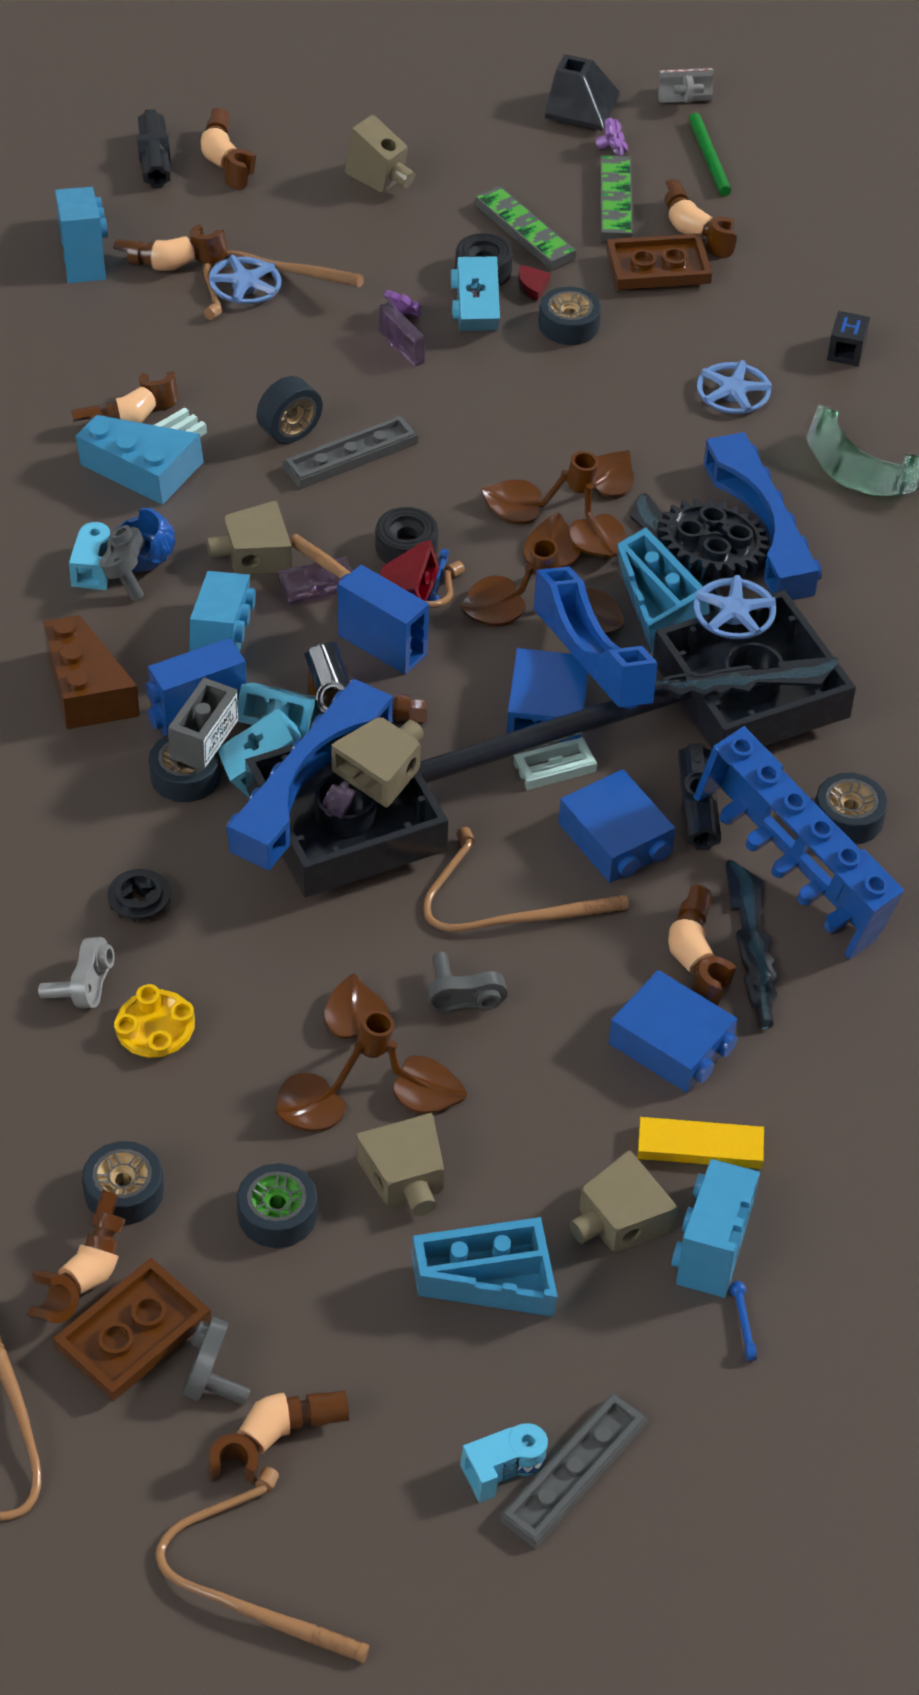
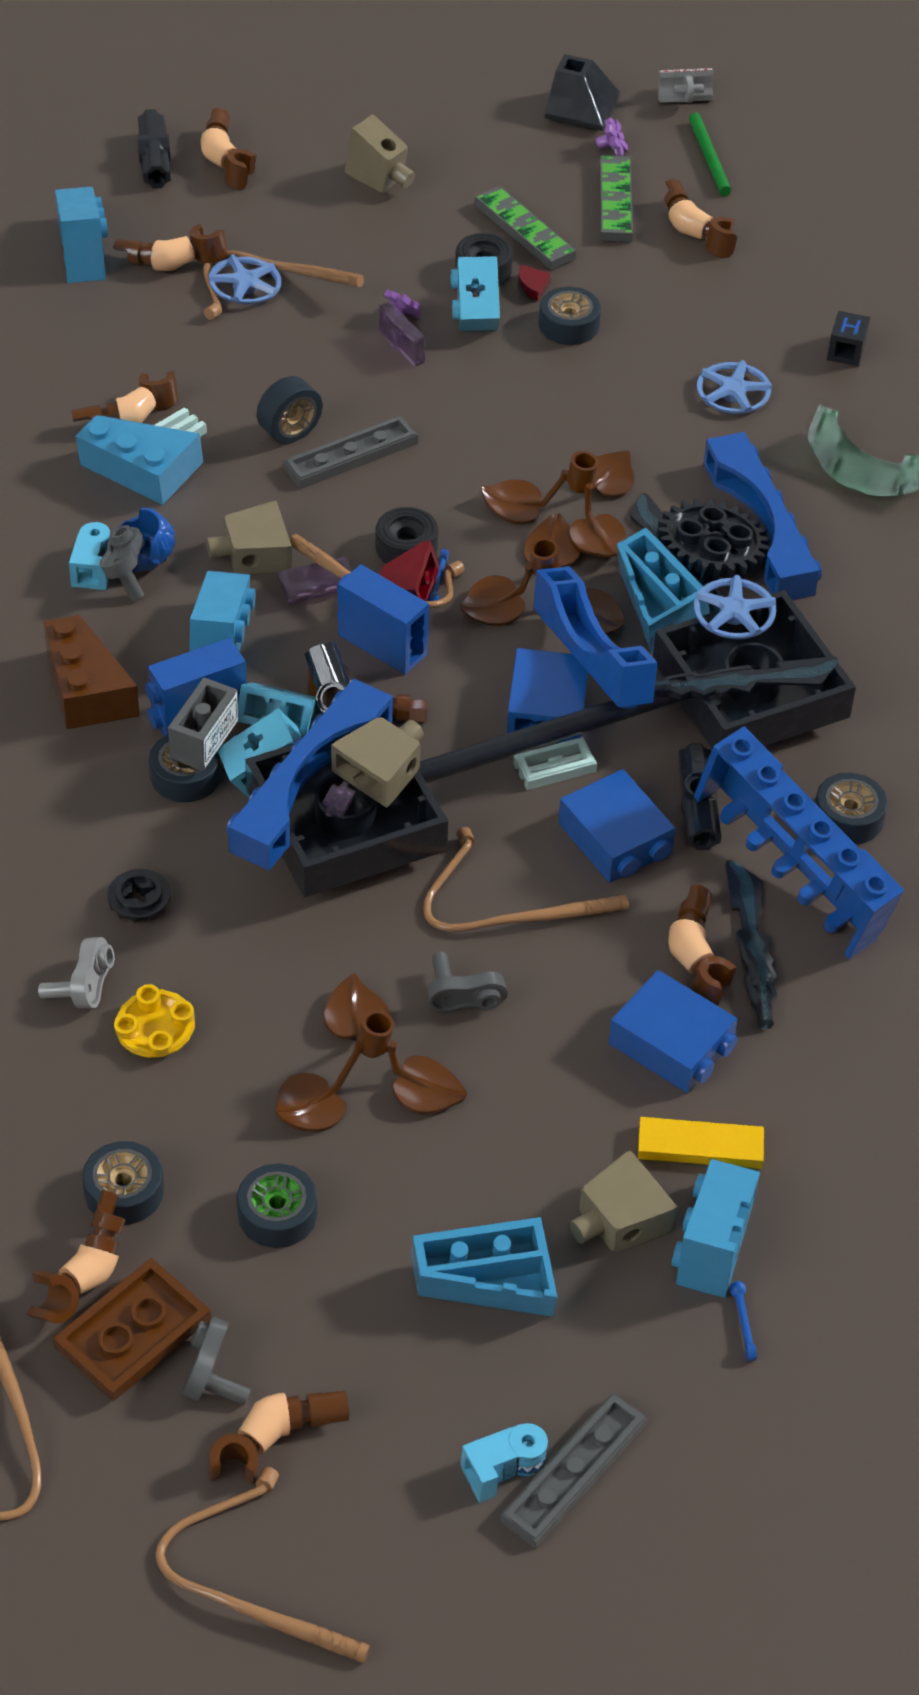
(404, 1162): dark tan torso -> none
(658, 261): reddish brown plate -> none

